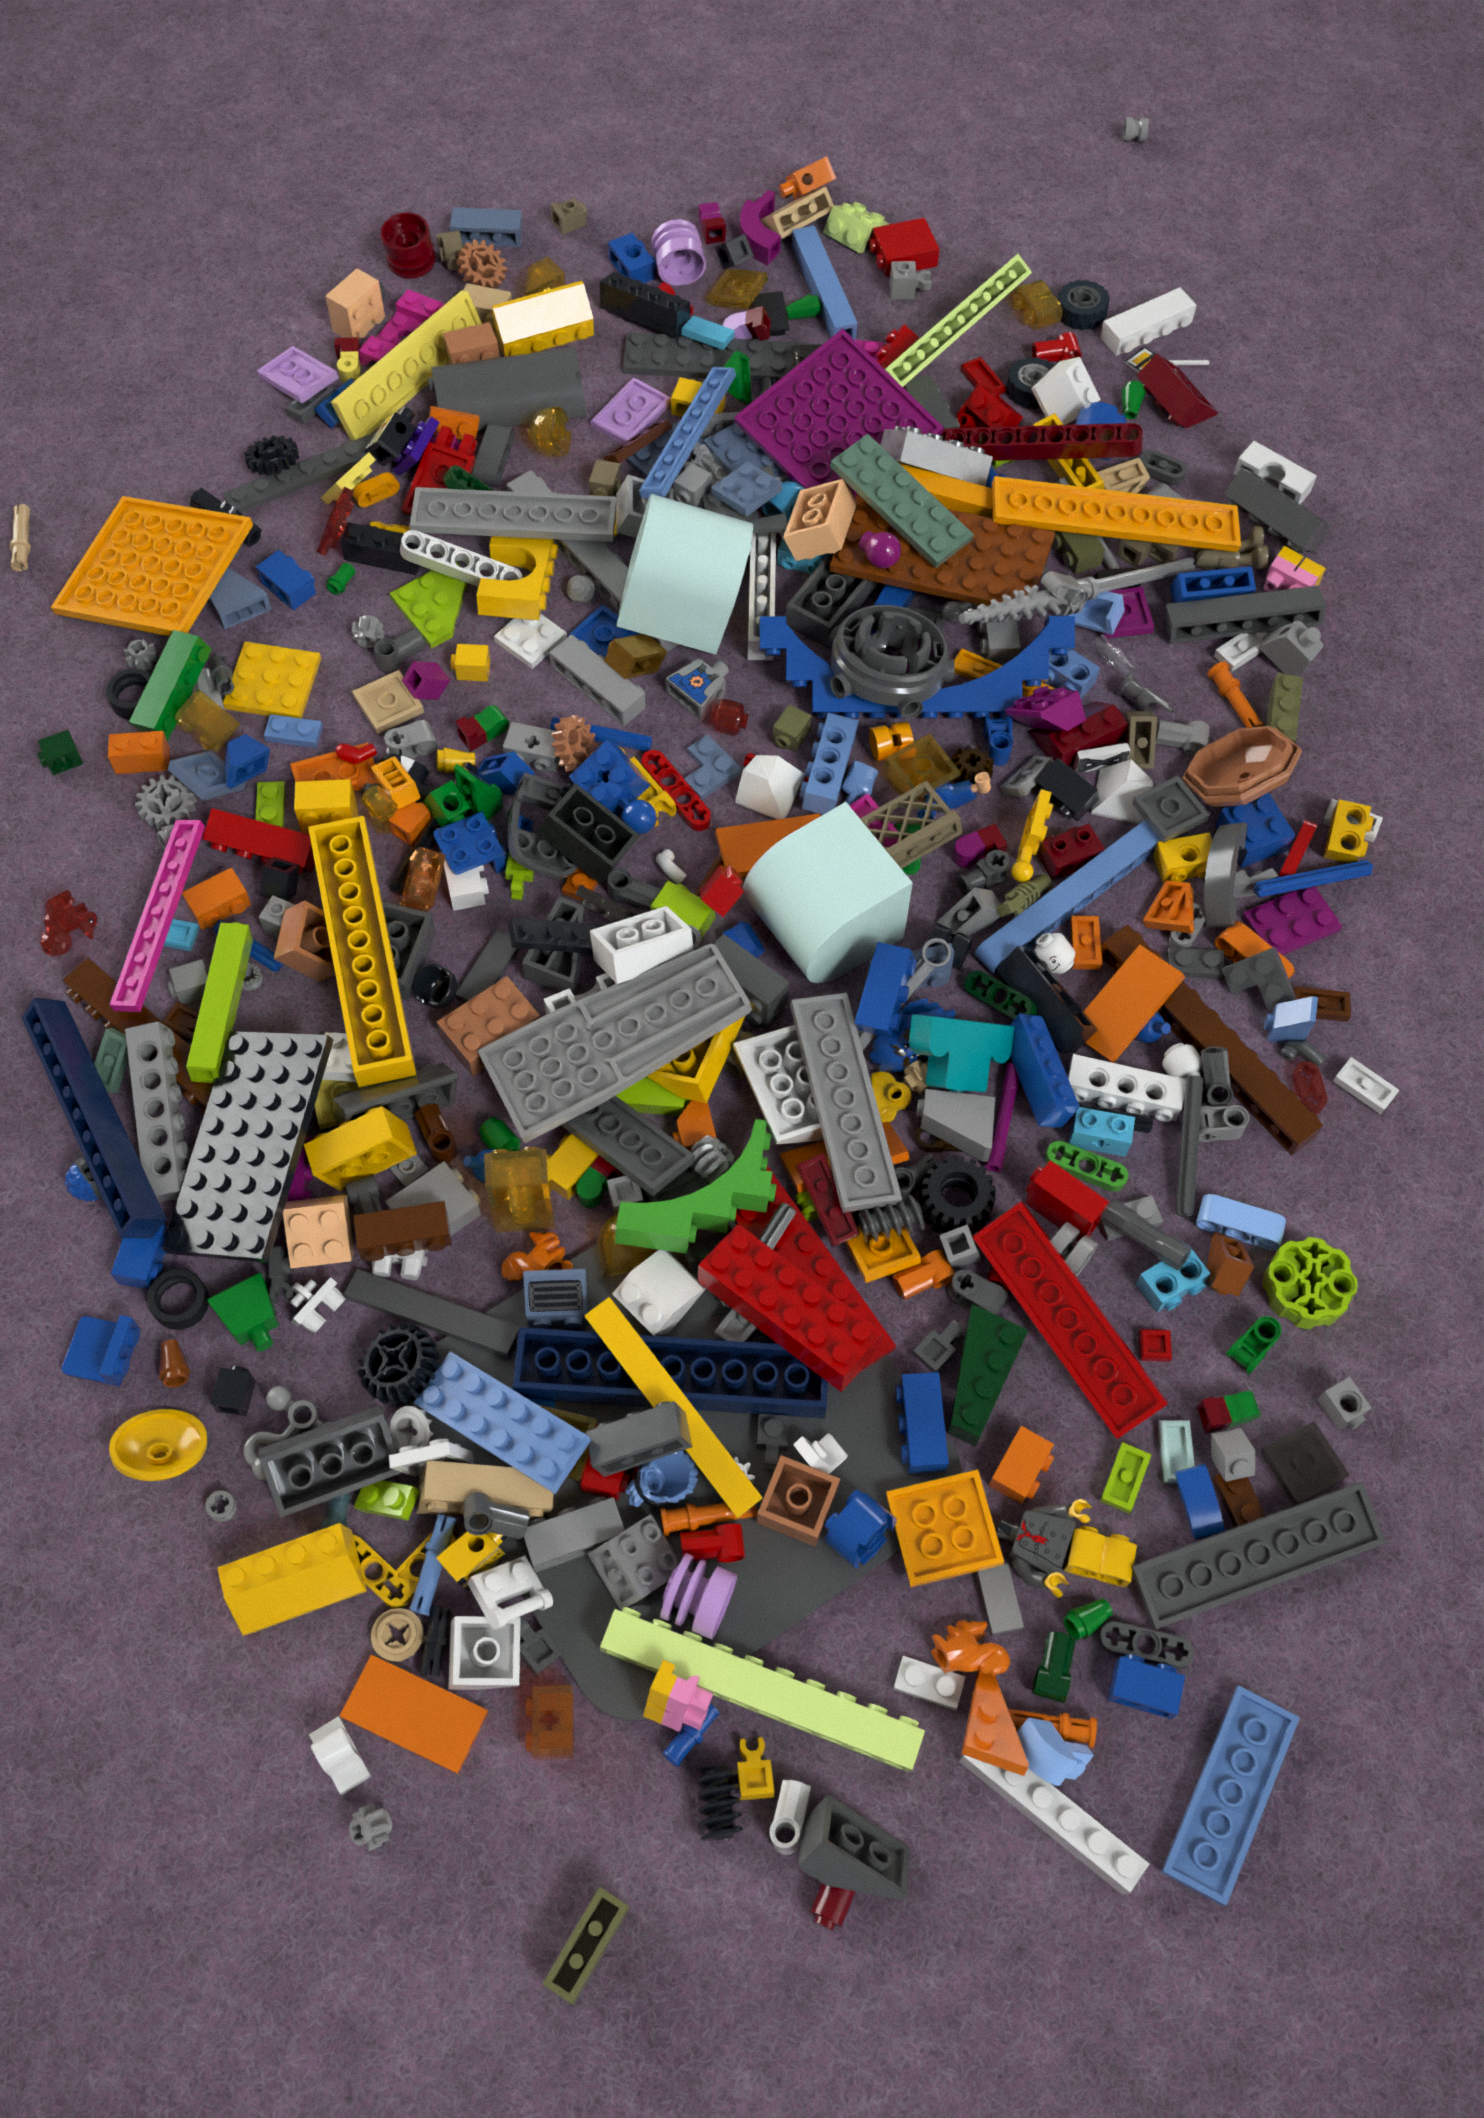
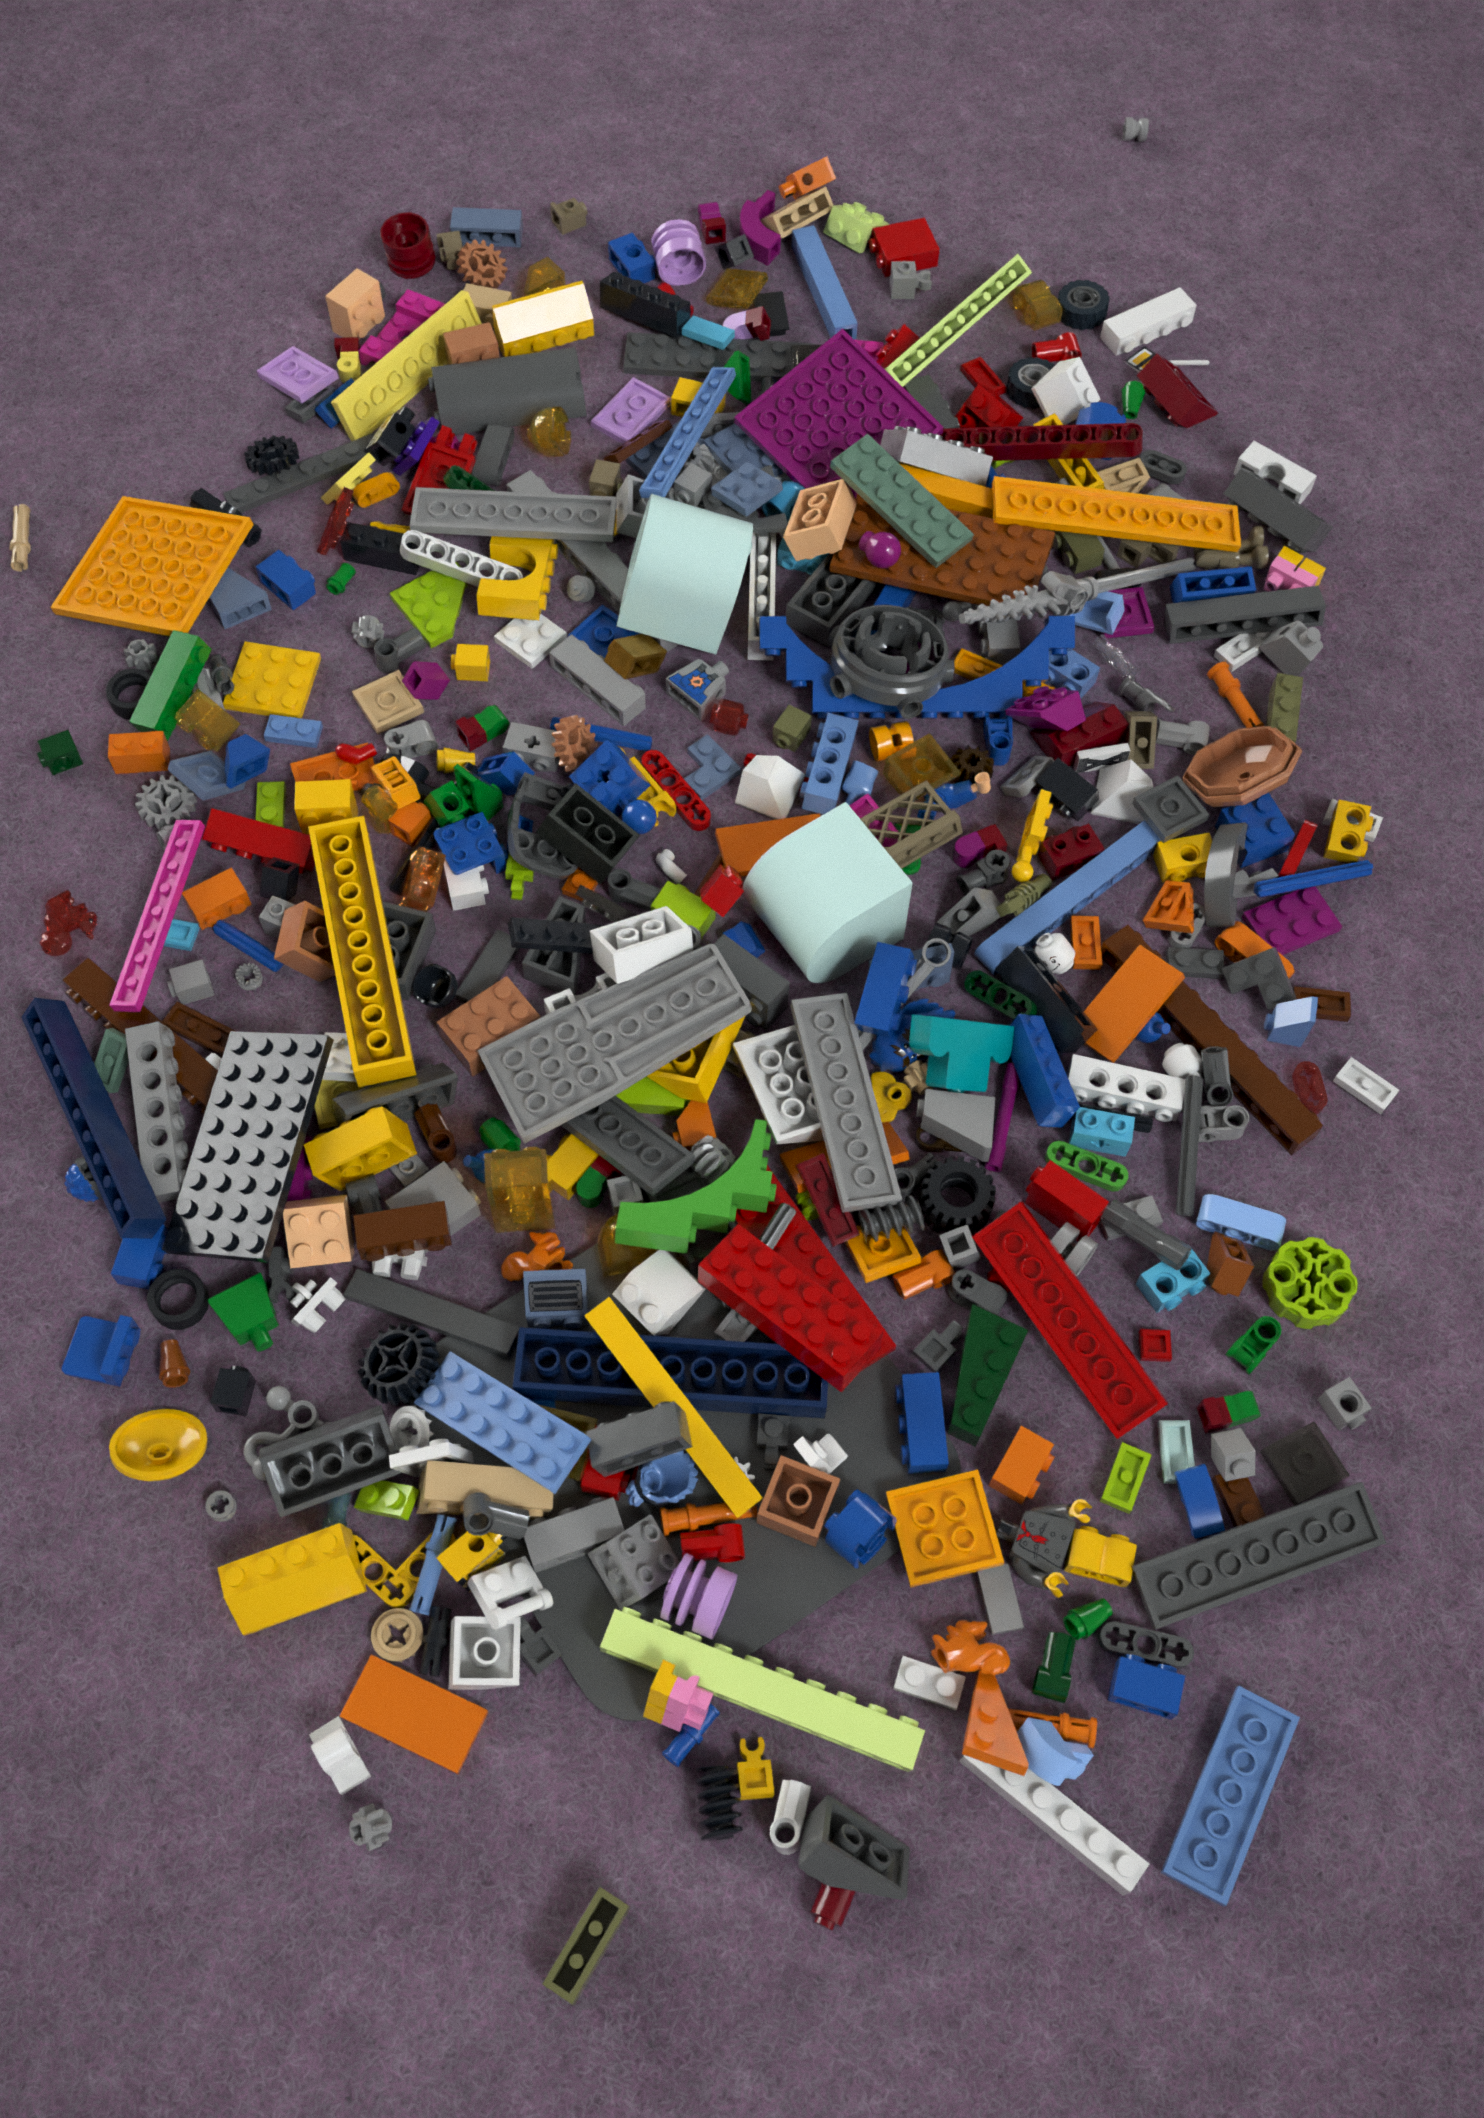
(219, 1001): lime brick -> none
(458, 421): orange plate -> none
(560, 1741): clear orange brick -> none
(804, 308): green cone -> none
(1301, 1048): dark grey arm -> none

